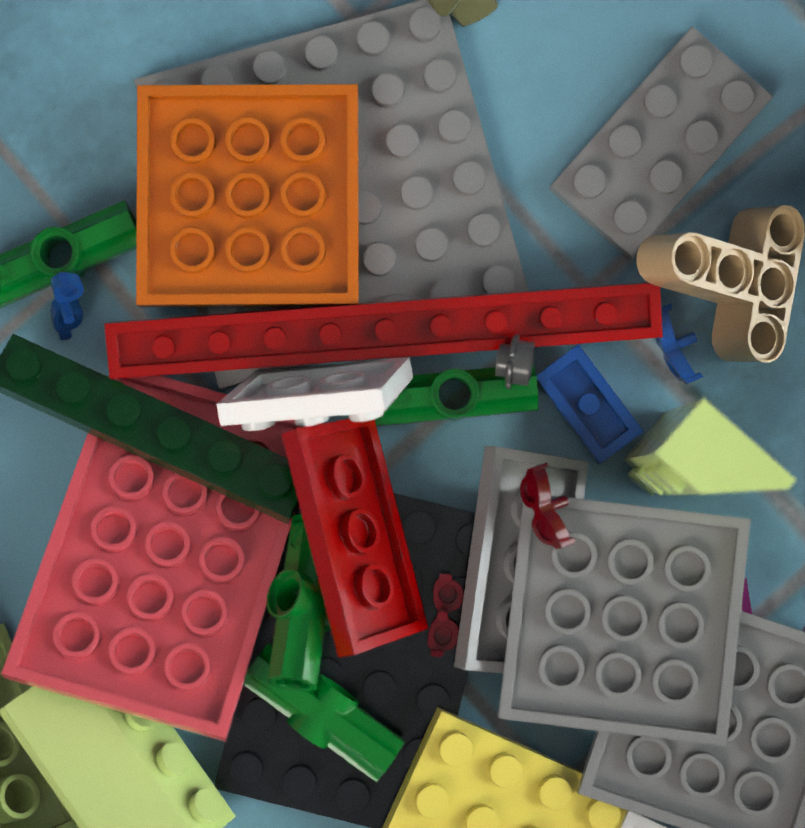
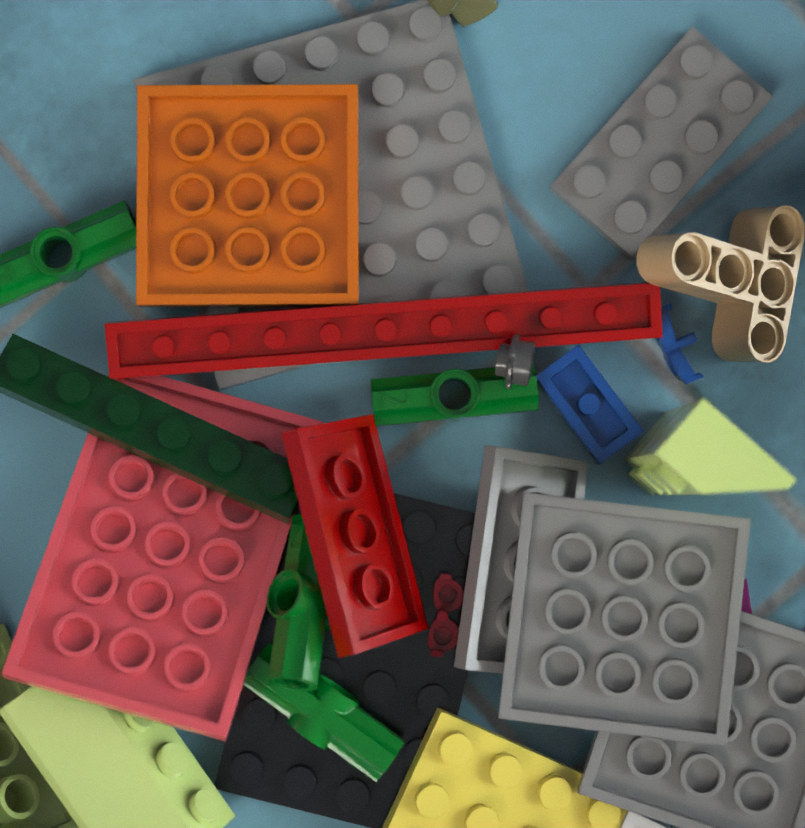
(66, 308): blue piece -> none
(316, 393): white plate -> none
(546, 522): dark red piece -> none

